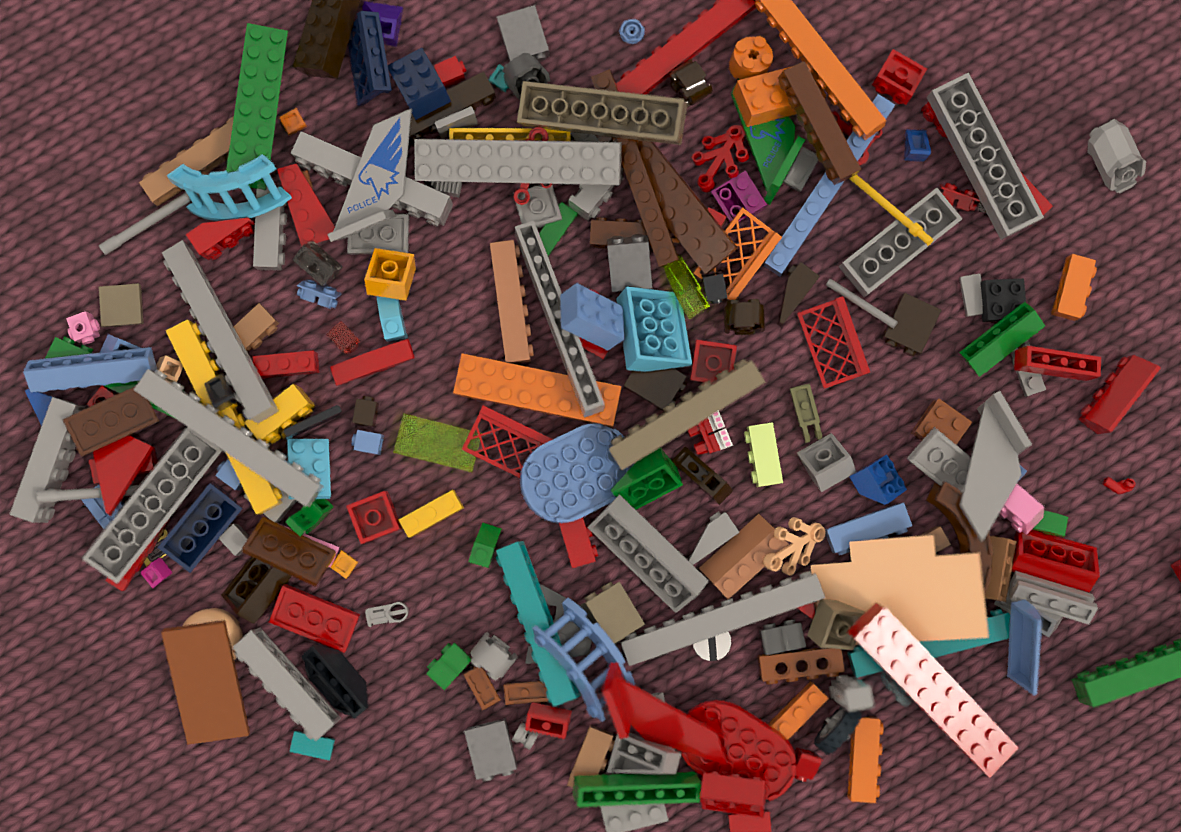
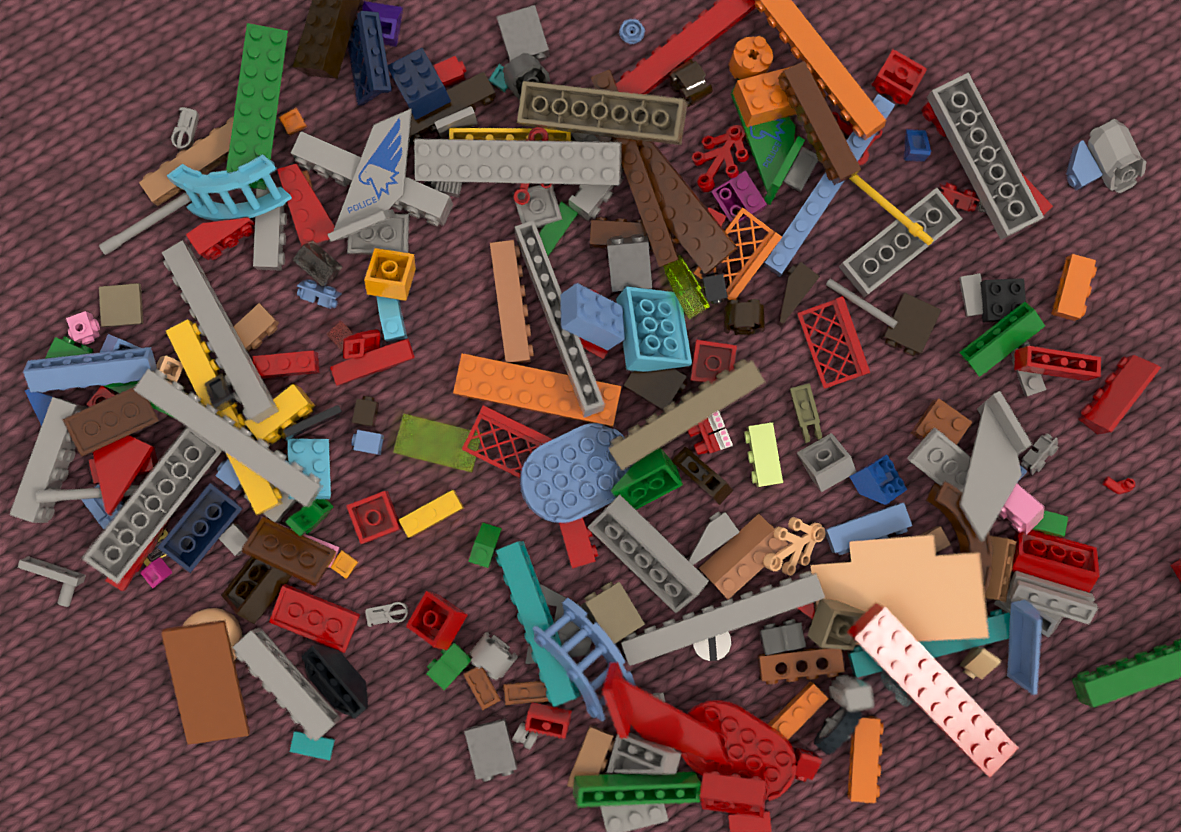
(68, 577): none -> light grey piece
(186, 124): none -> light grey piece
(359, 343): none -> red slope
(436, 620): none -> red brick
(979, 663): none -> tan slope
(1045, 448): none -> light grey hinge
(1082, 167): none -> medium blue slope

